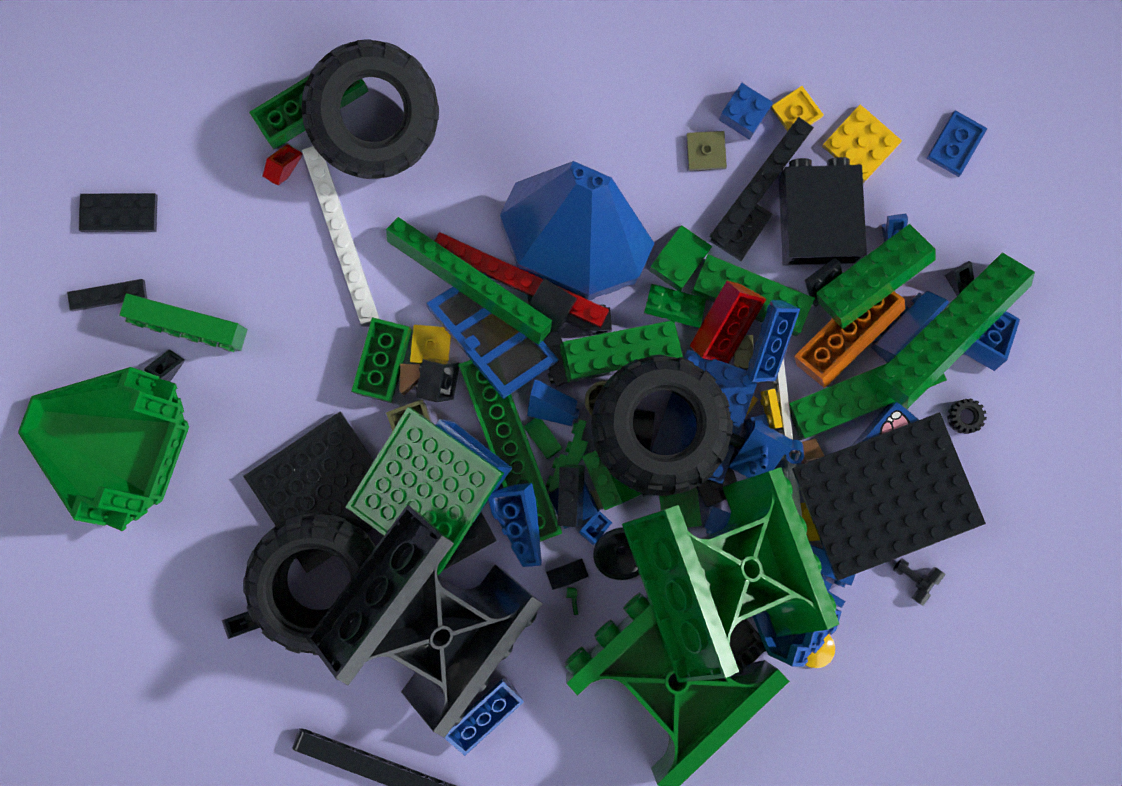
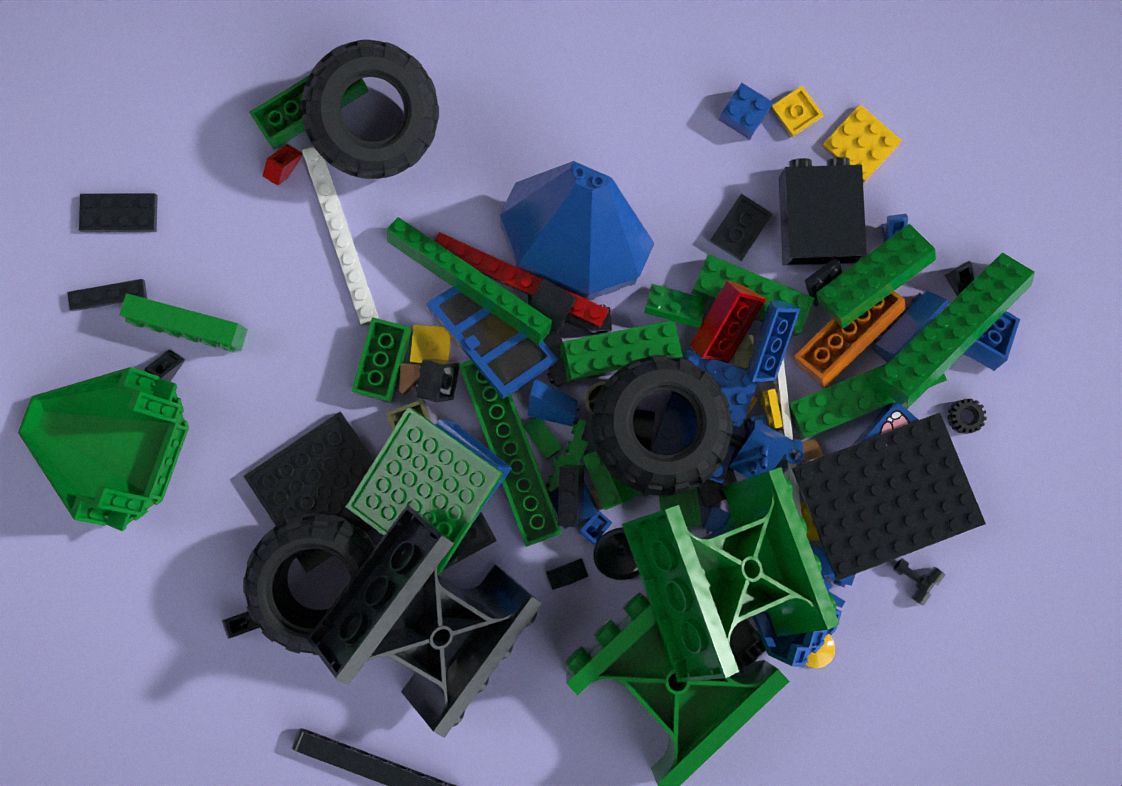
(484, 716): blue slope -> none
(517, 515): blue wedge -> none
(572, 593): green hand -> none
(680, 258): green slope -> none
(706, 151): olive plate -> none
(761, 182): black plate -> none
(956, 143): blue tile -> none

